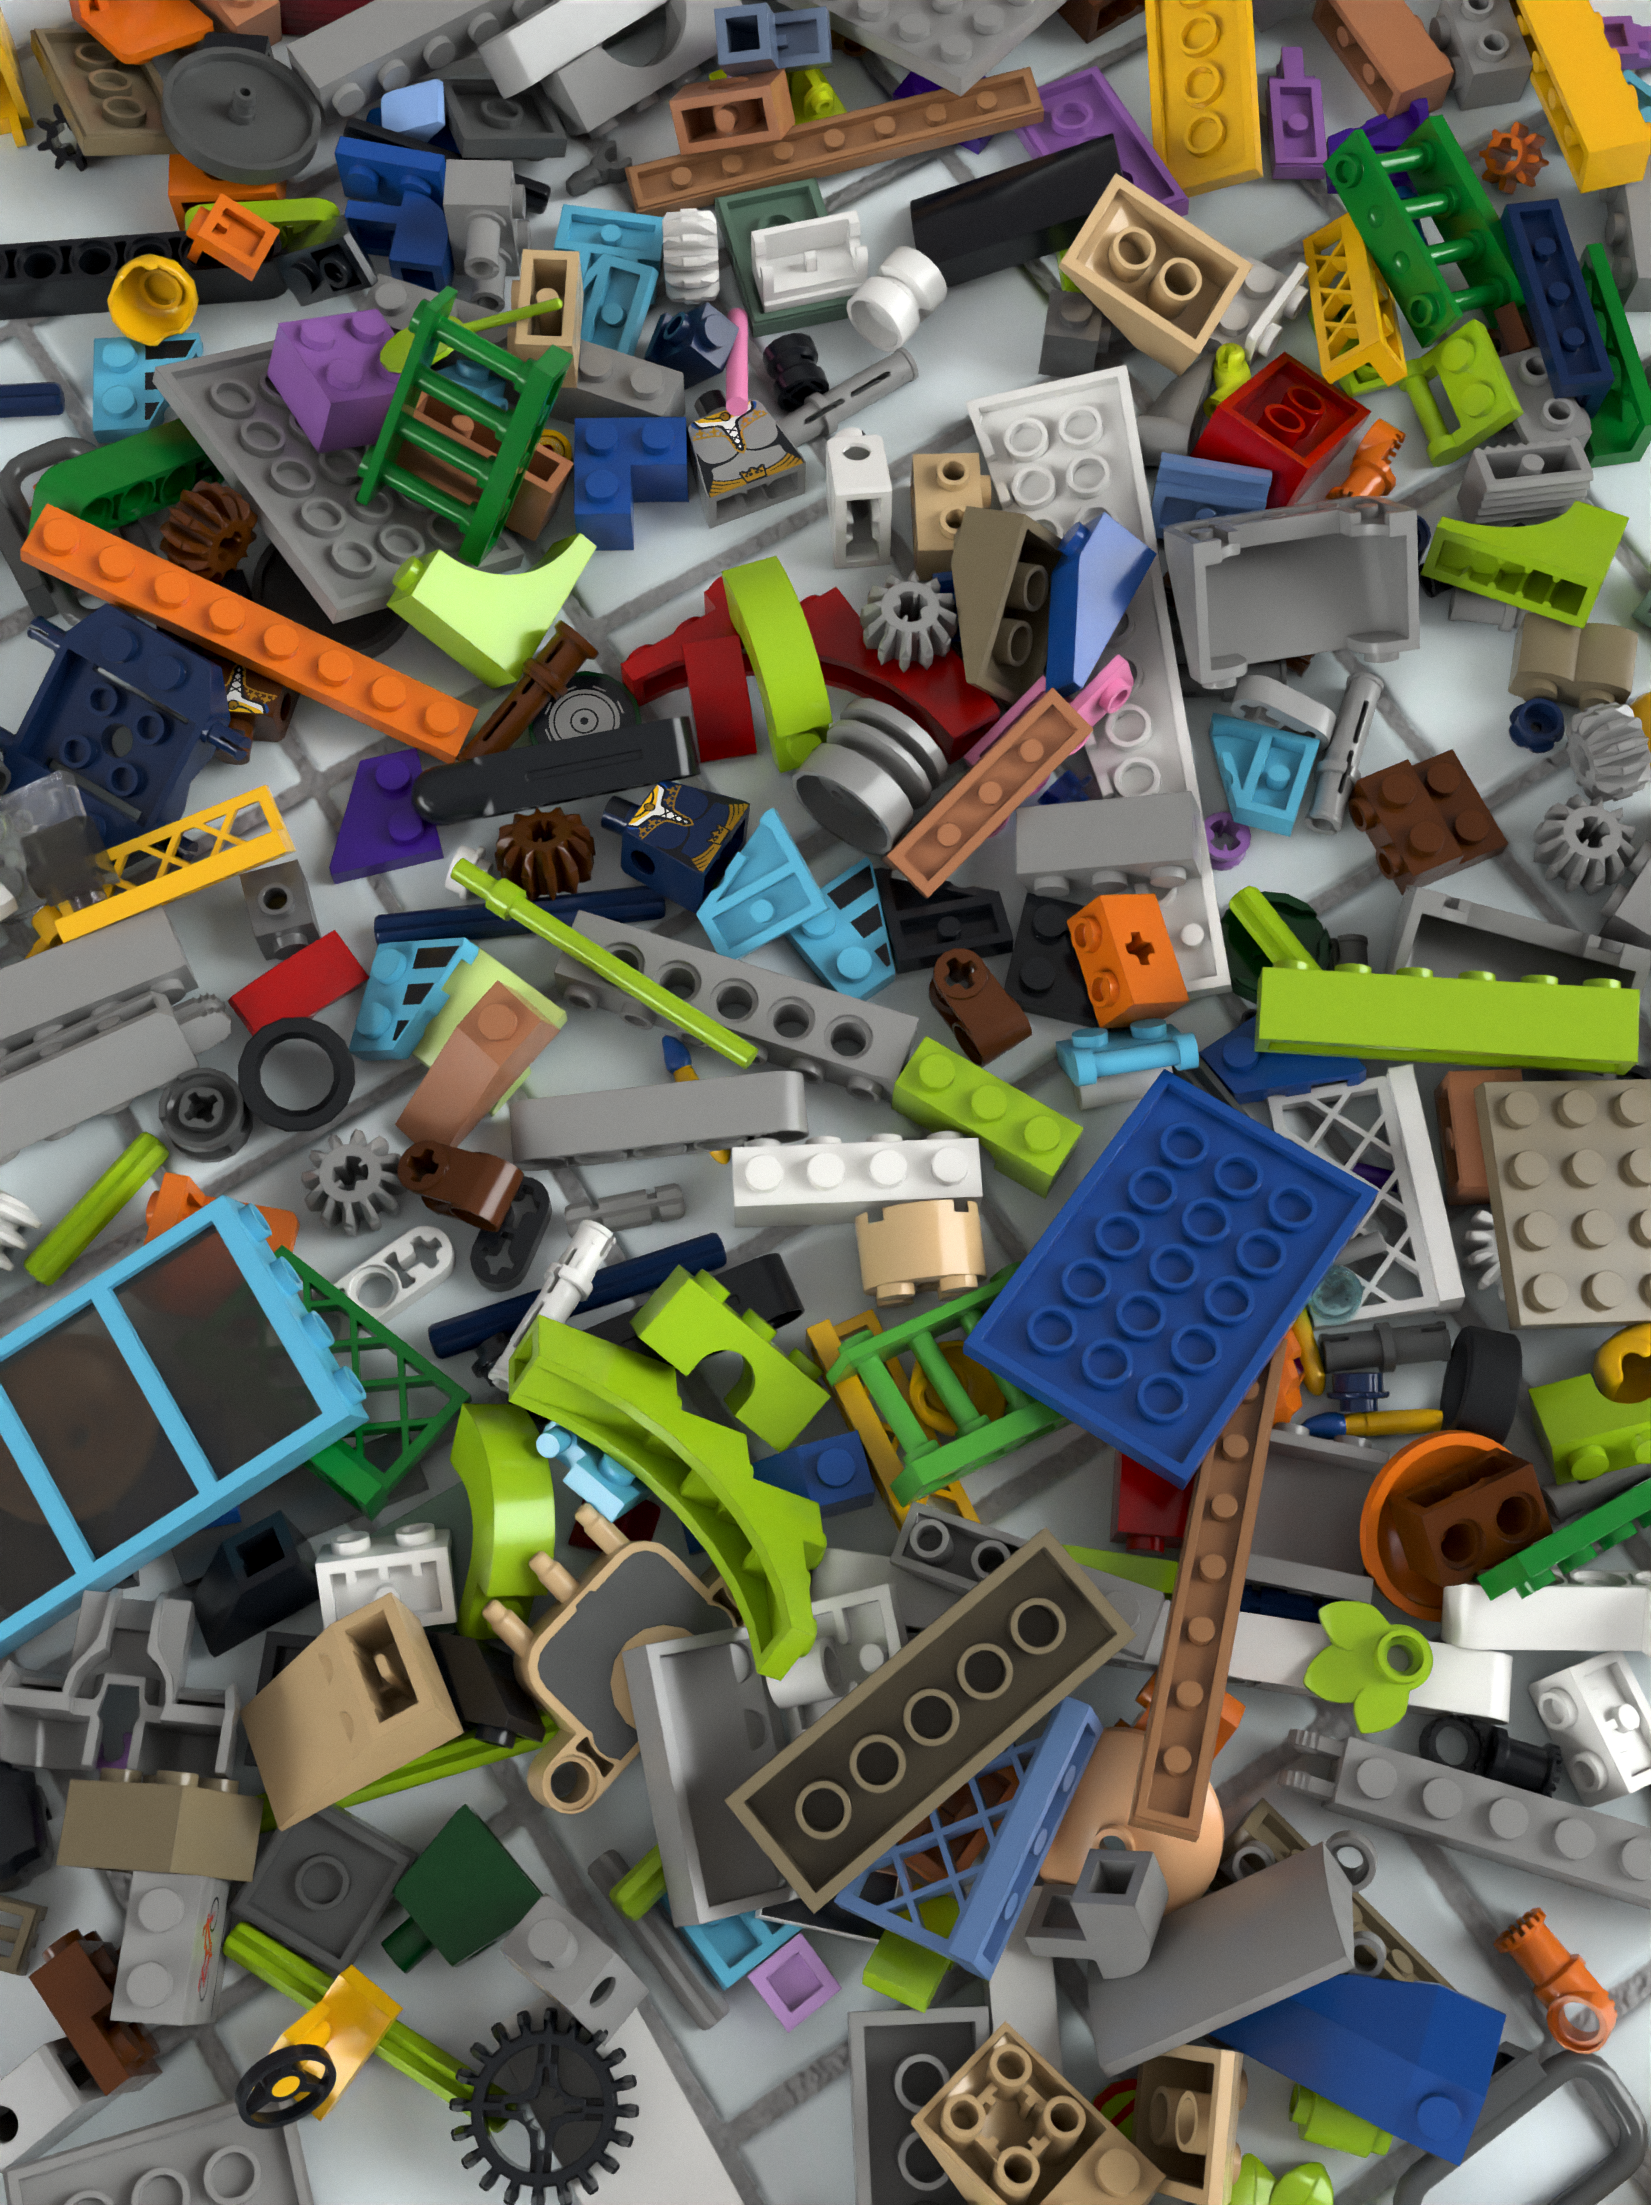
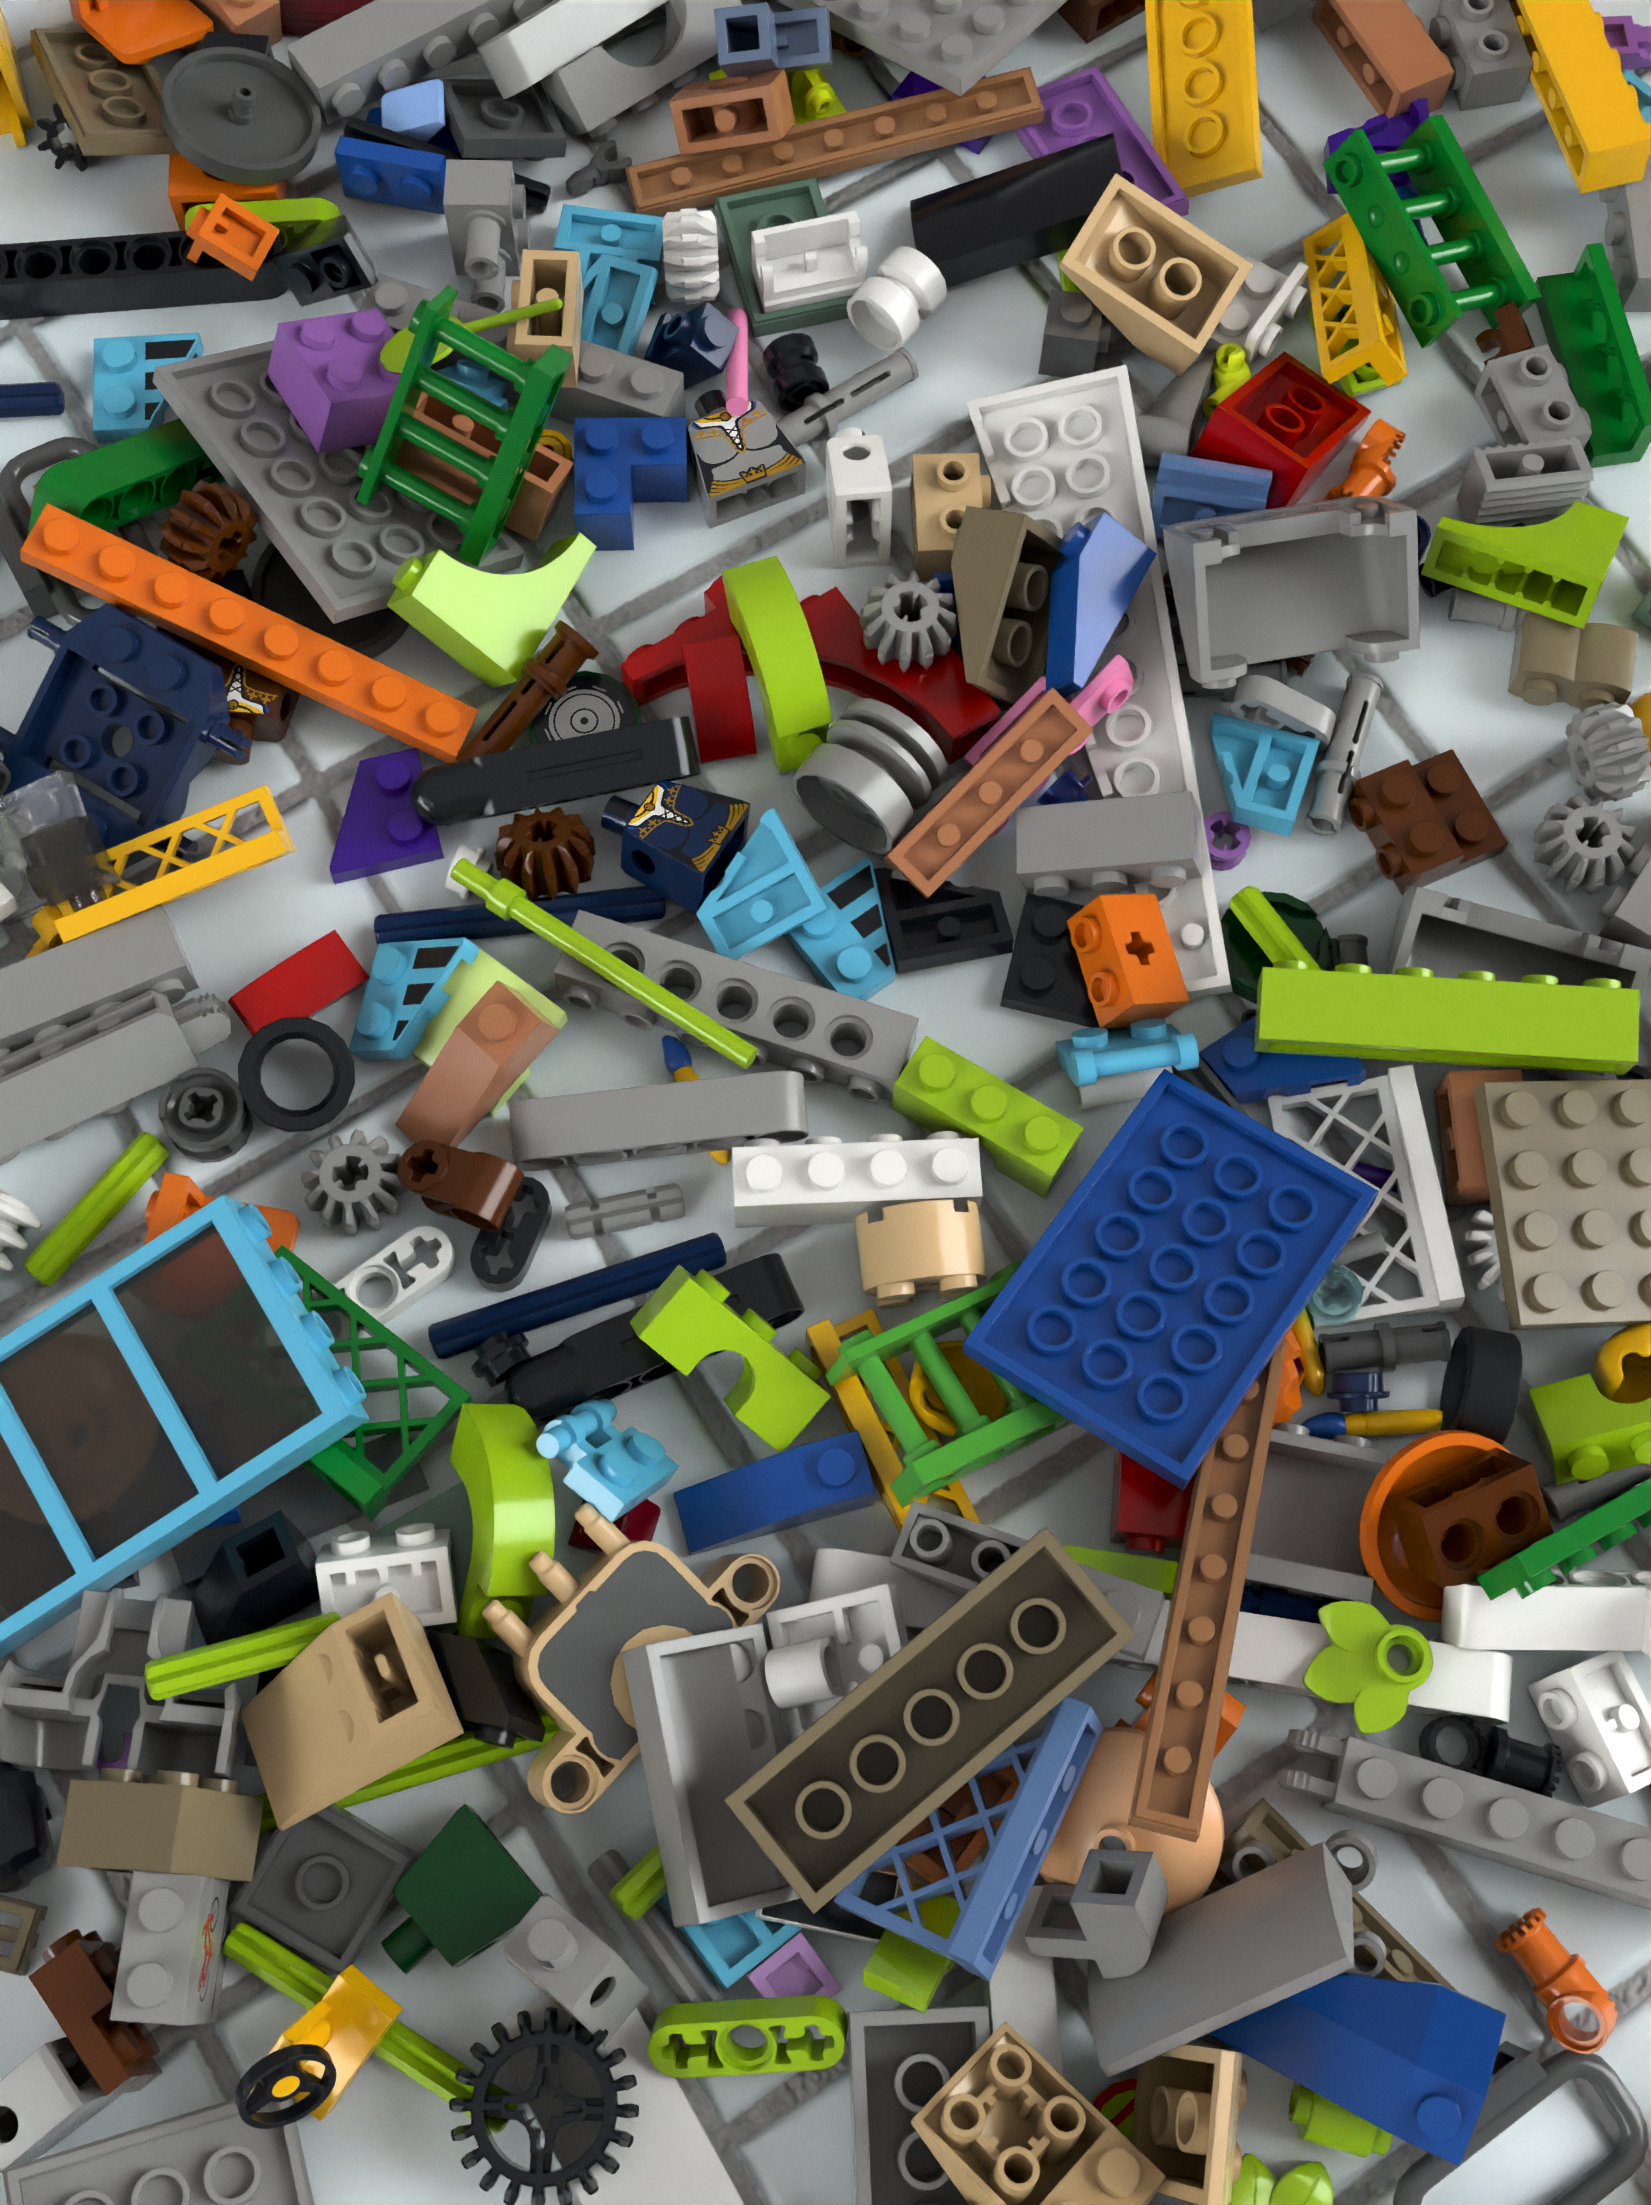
(152, 299): yellow hair -> none
(232, 1657): none -> lime axle
(280, 909): flat silver brick -> none
(408, 234): blue brick -> none
(565, 1286): white pin -> none
(699, 1469): lime arch -> none
(767, 2015): none -> lime beam
(983, 1015): reddish brown piece -> none
(1295, 120): medium lavender hinge -> none
(1475, 389): lime plate -> none
(1518, 144): orange gear -> none
(1541, 714): dark blue plate -> none
(1558, 302): dark blue fence -> none

